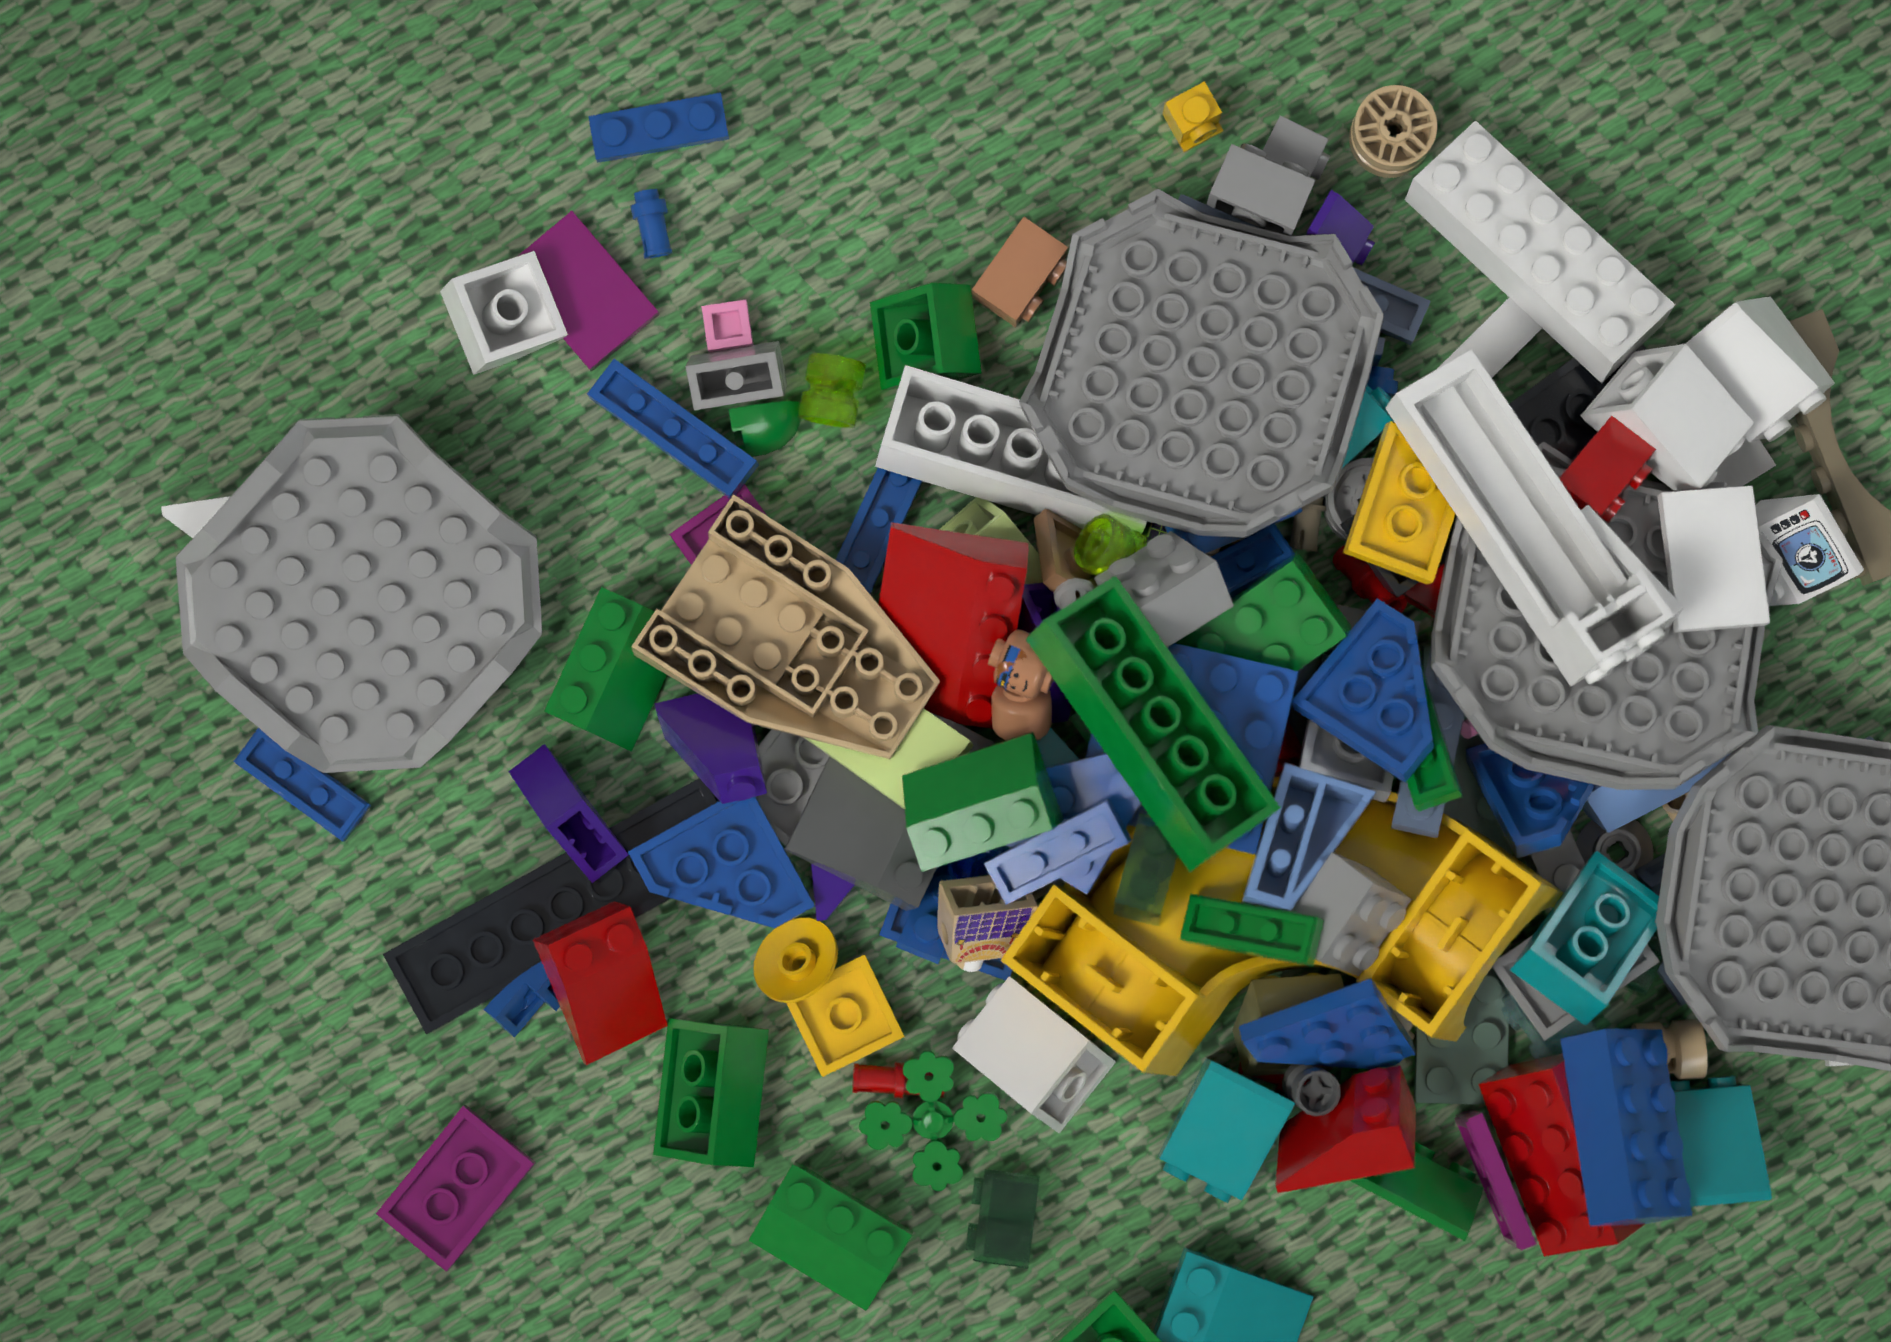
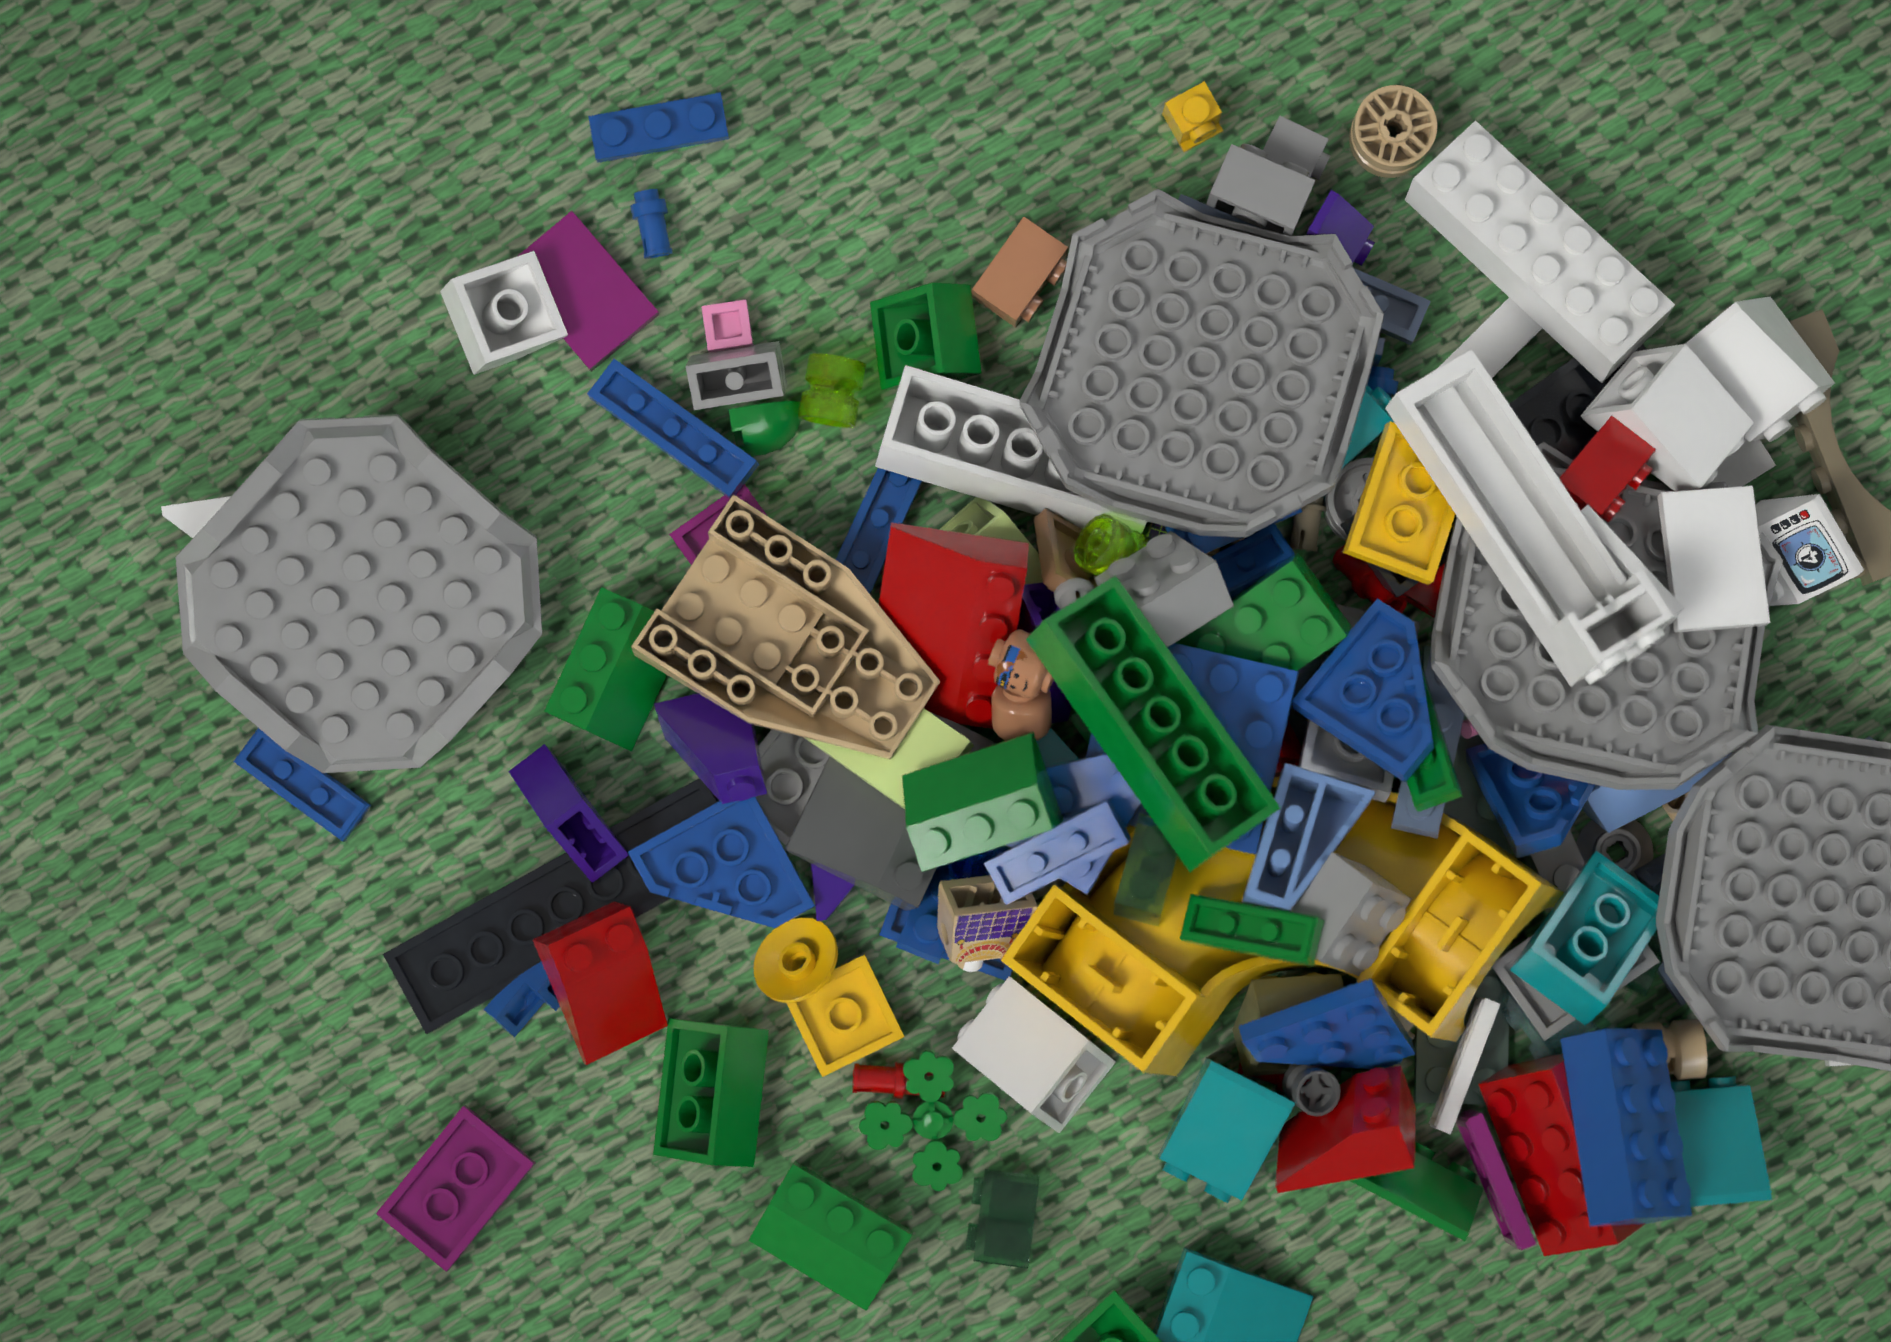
(1464, 1064): none -> white tile

